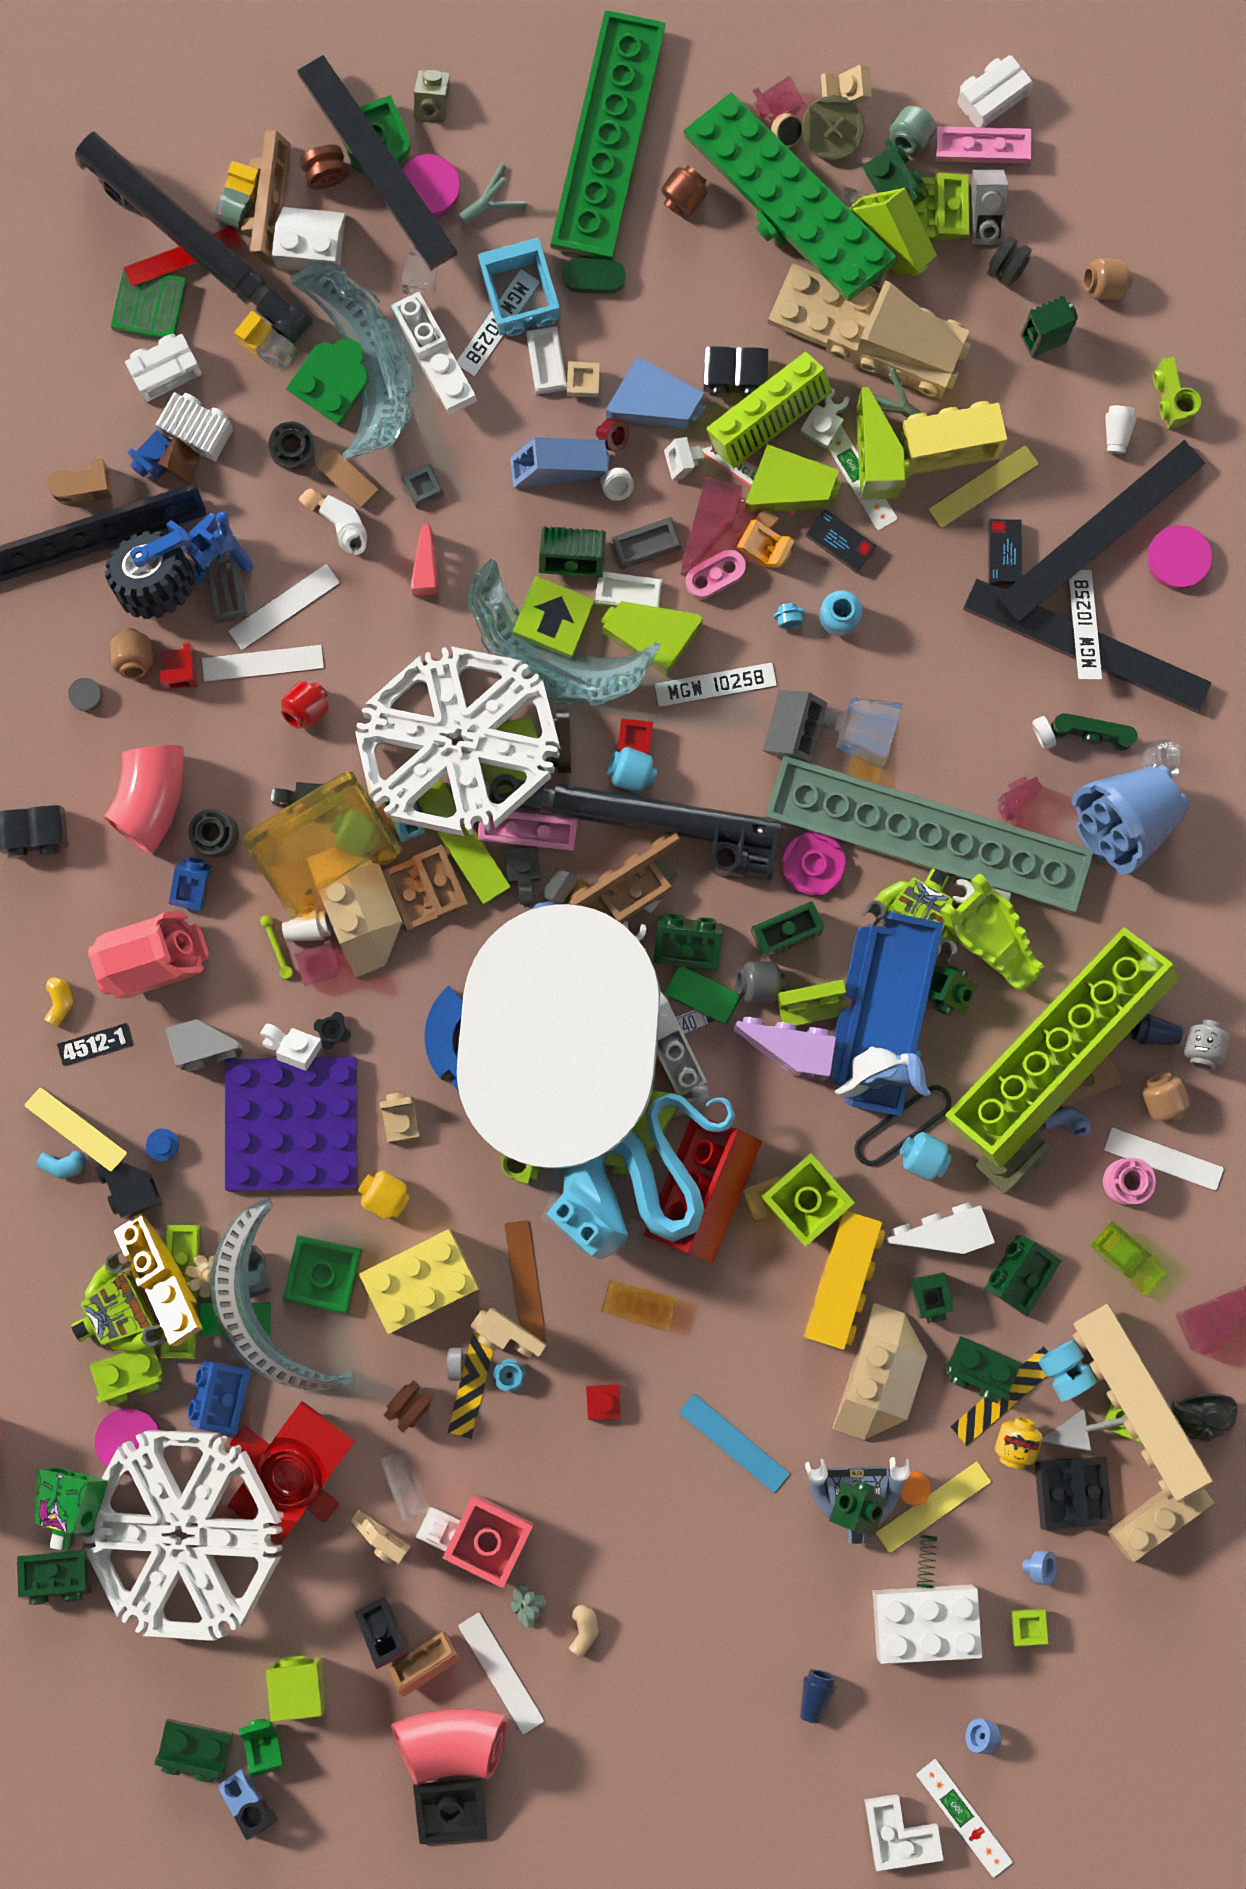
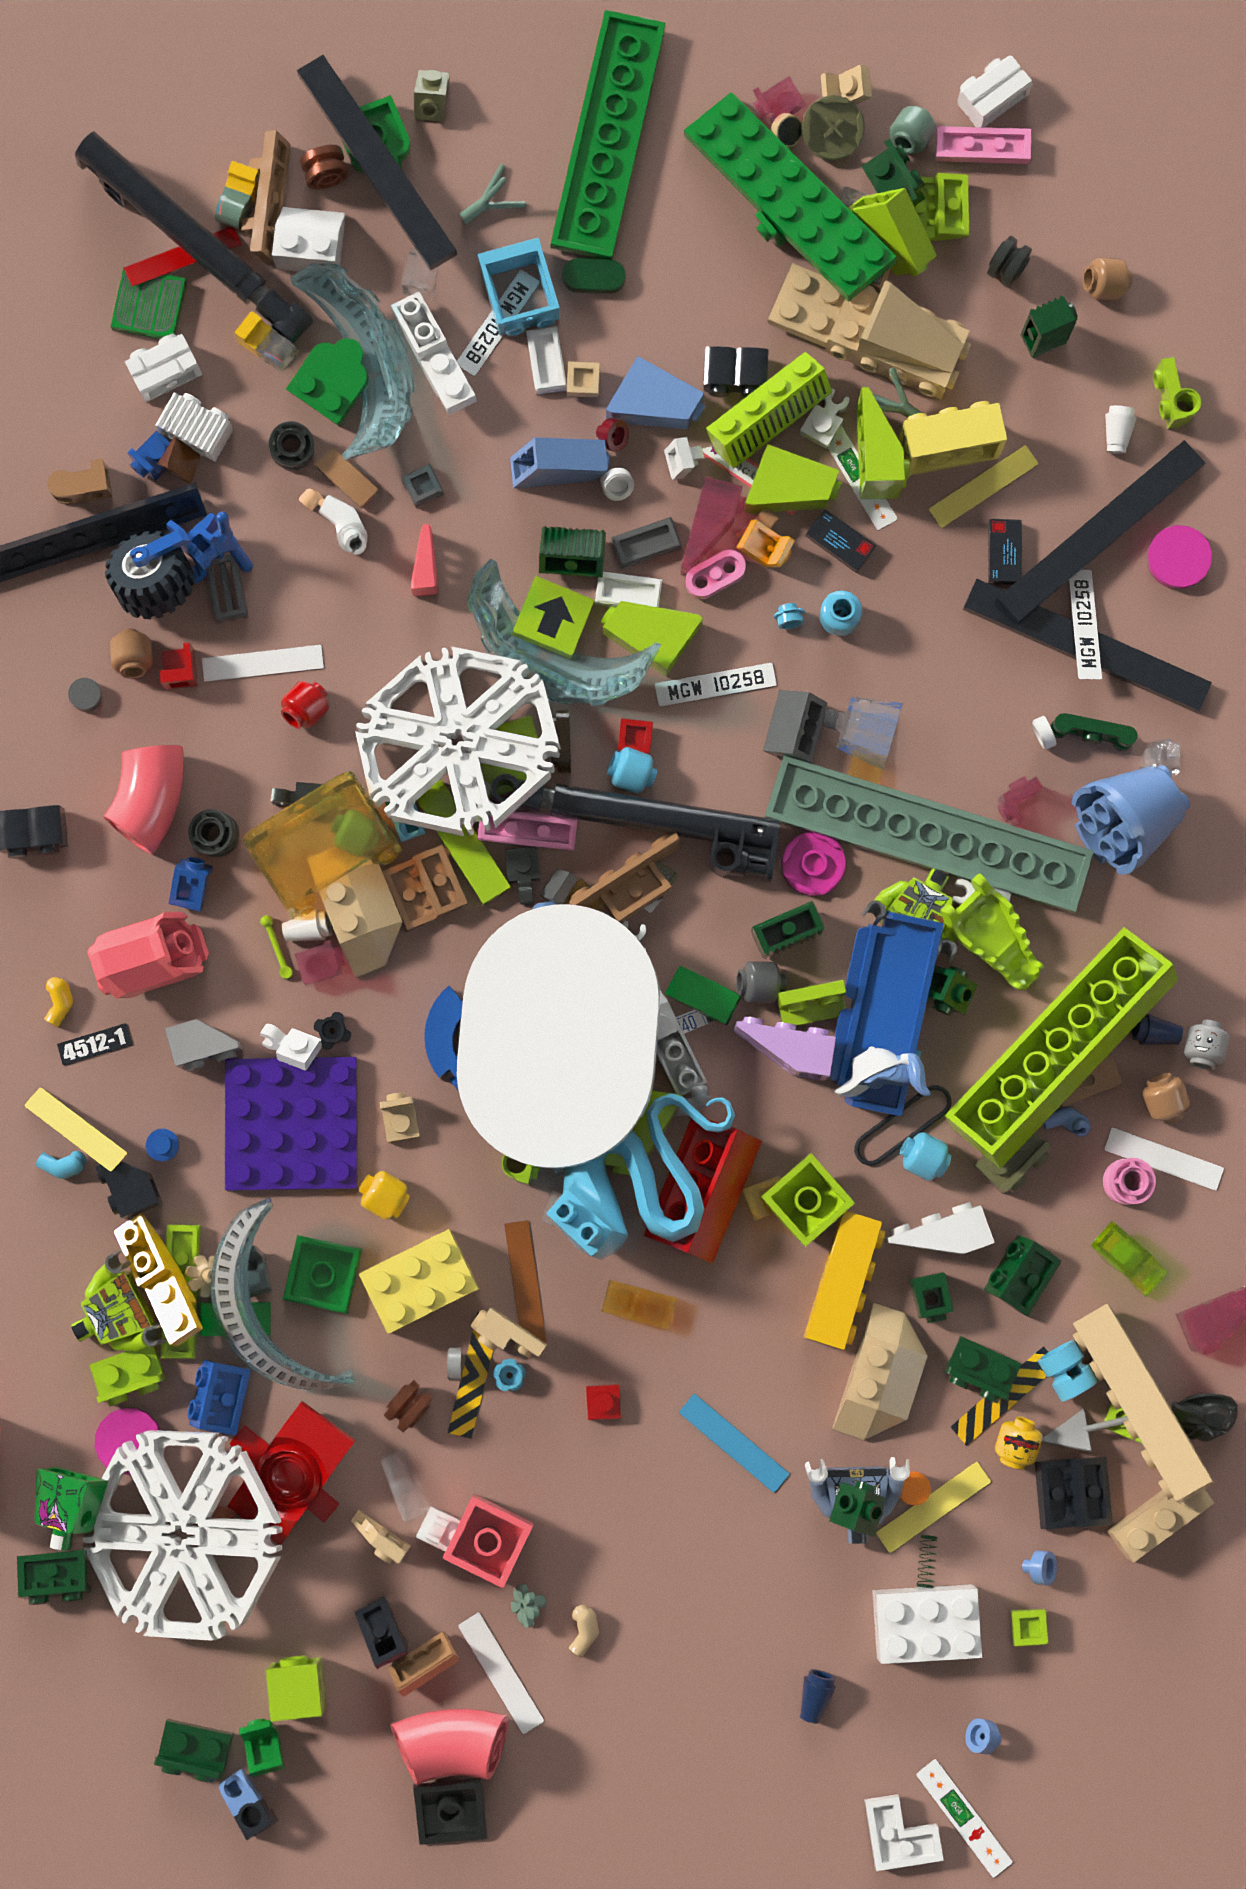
(284, 606): white sticker -> none
(434, 181): dark pink tile -> none
(684, 190): copper head -> none
(688, 942): dark green bracket -> none
(988, 206): light grey slope -> none

